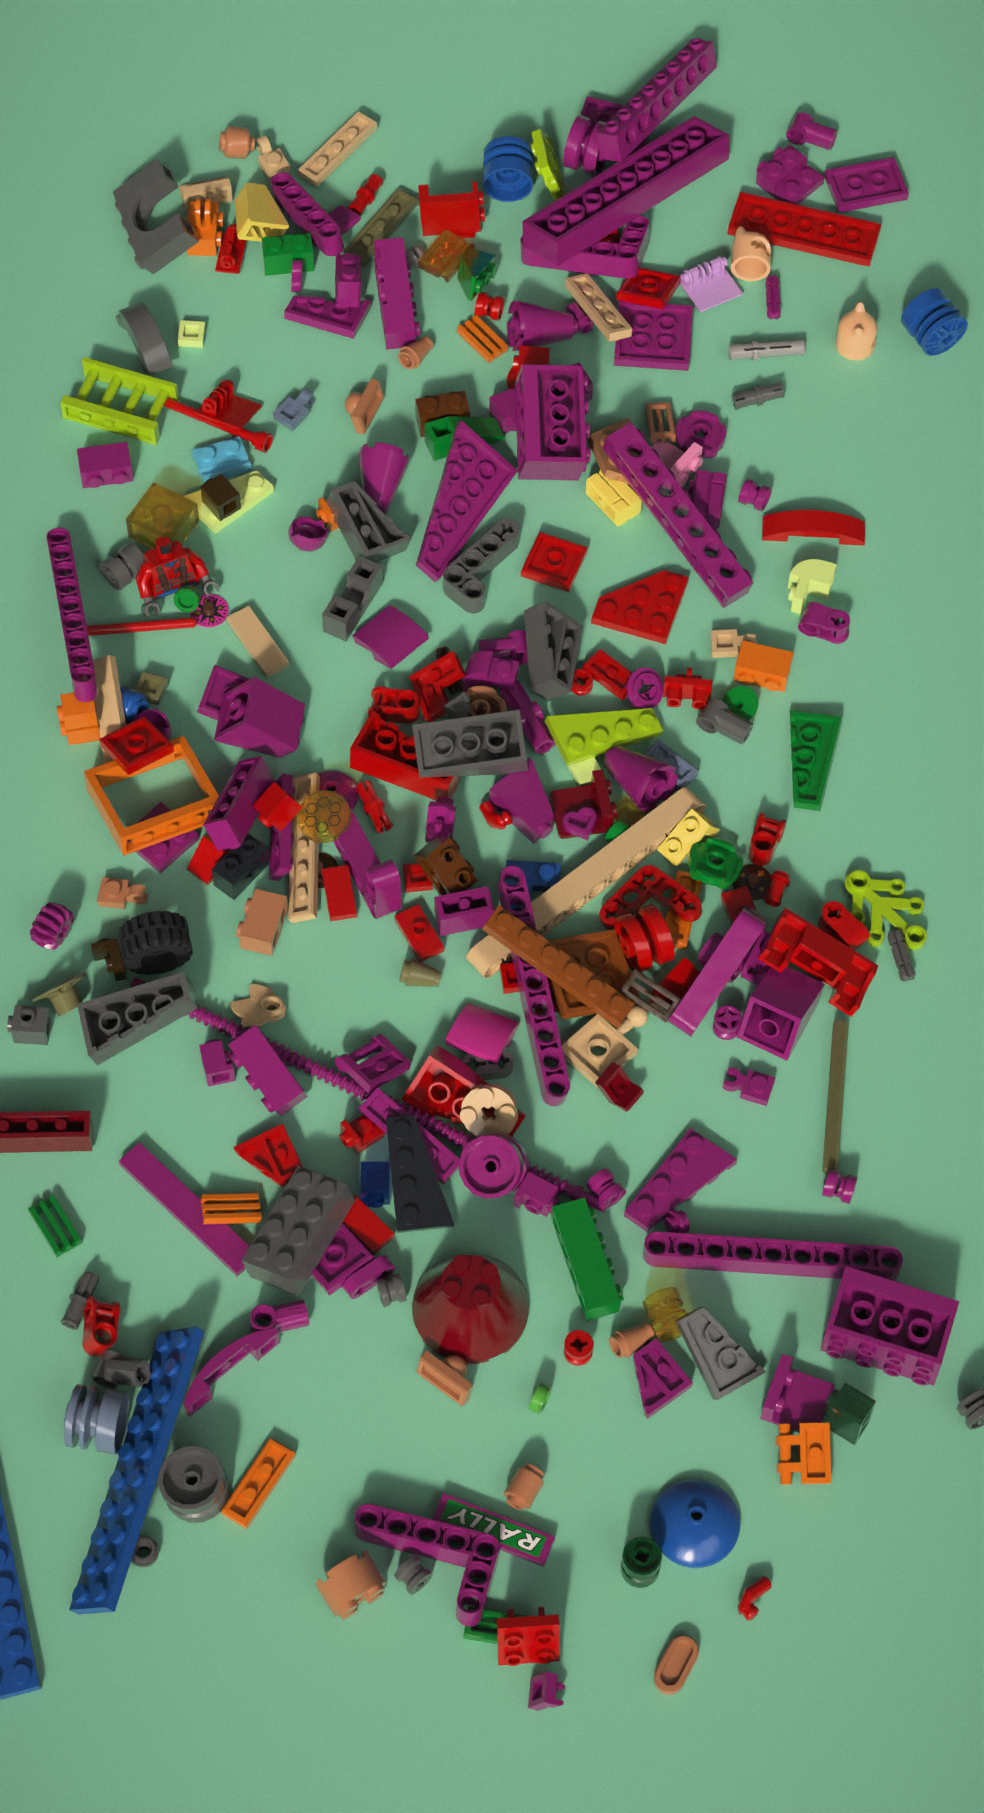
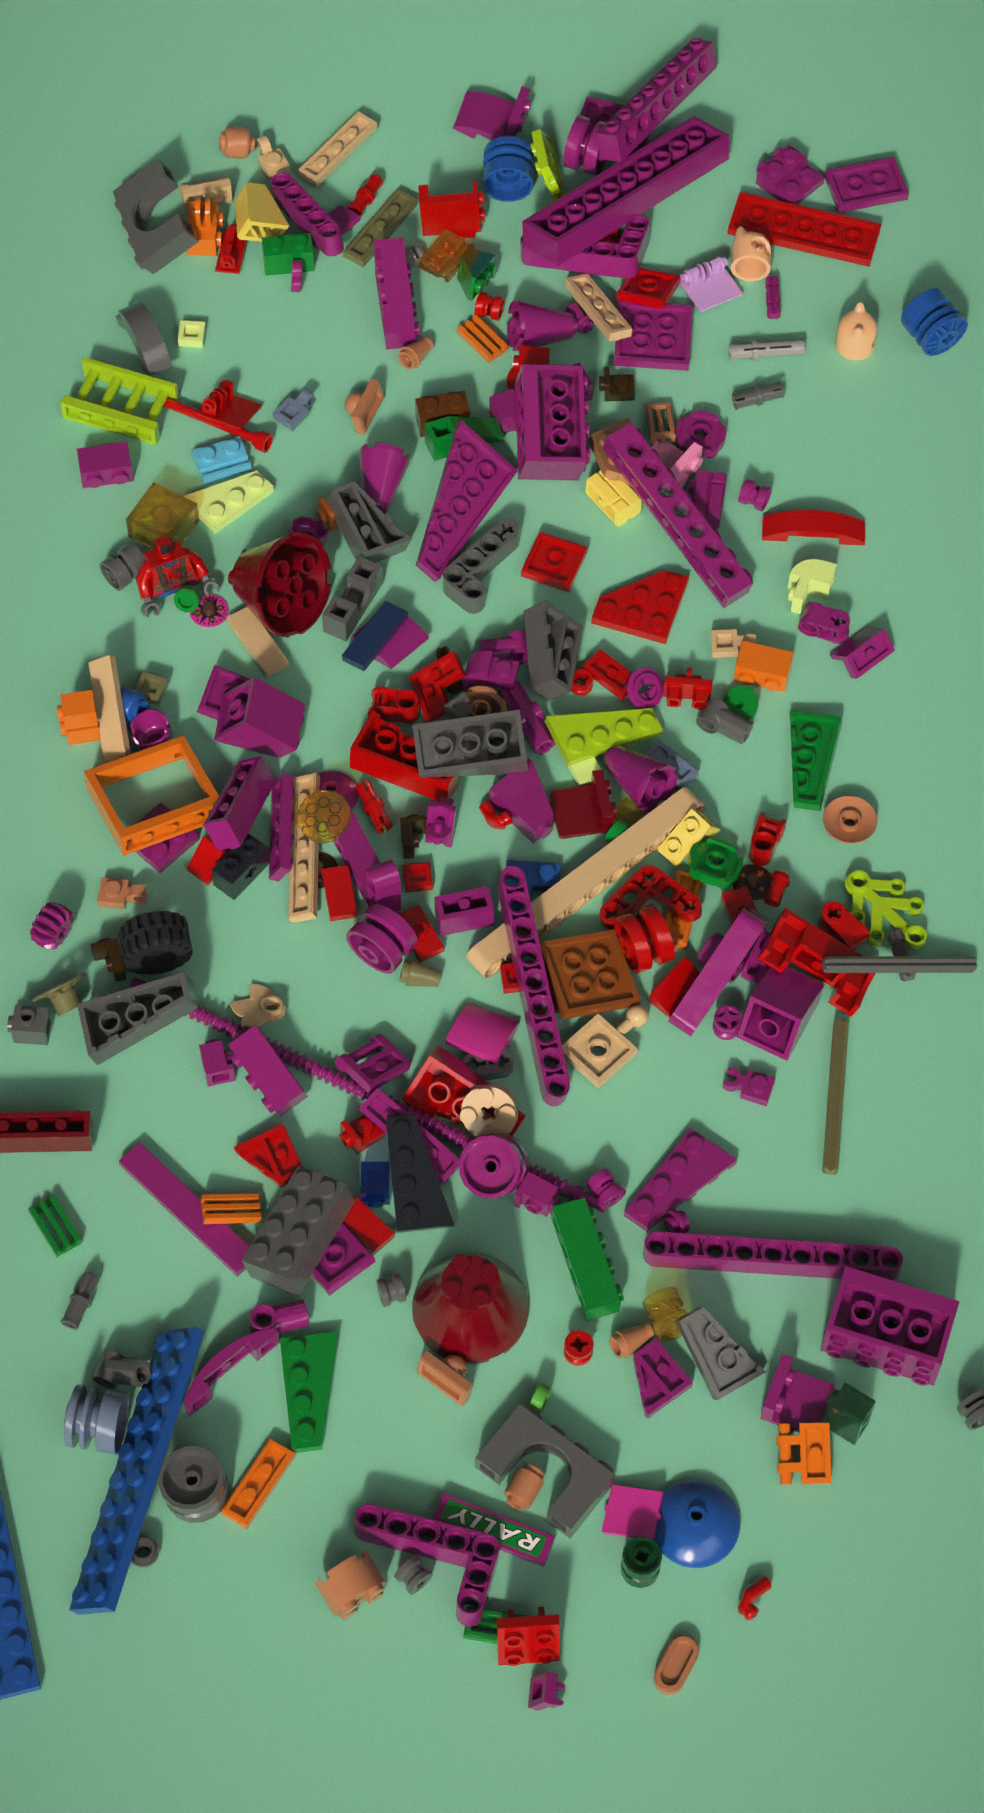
(72, 615): magenta beam -> none
(99, 1320): red piece -> none
(136, 745): red plate -> none
(141, 626): red piece -> none
(220, 497): dark brown brick -> none
(263, 922): nougat brick -> none
(276, 807): red brick -> none
(283, 582): none -> dark red cone
(307, 1378): none -> green wing
(326, 315): magenta wing -> none
(348, 280): magenta brick -> none
(366, 1277): magenta beam -> none
(374, 636): none -> dark blue tile
(381, 938): none -> magenta wheel
(410, 828): none -> dark brown bracket
(445, 866): reddish brown brick -> none
(483, 115): none -> magenta slope
(521, 106): none -> magenta plate
(527, 1434): none -> dark grey arch
(558, 966): dark orange plate -> none
(580, 822): magenta tile -> none
(617, 386): none -> dark brown bracket
(618, 1087): dark red bracket -> none
(632, 1512): none -> dark pink piece
(670, 1007): dark brown tile -> none
(804, 130): magenta piece -> none
(846, 1186): magenta wheel -> none
(850, 810): none -> nougat dish
(864, 650): none -> magenta panel
(899, 964): none -> dark grey axle

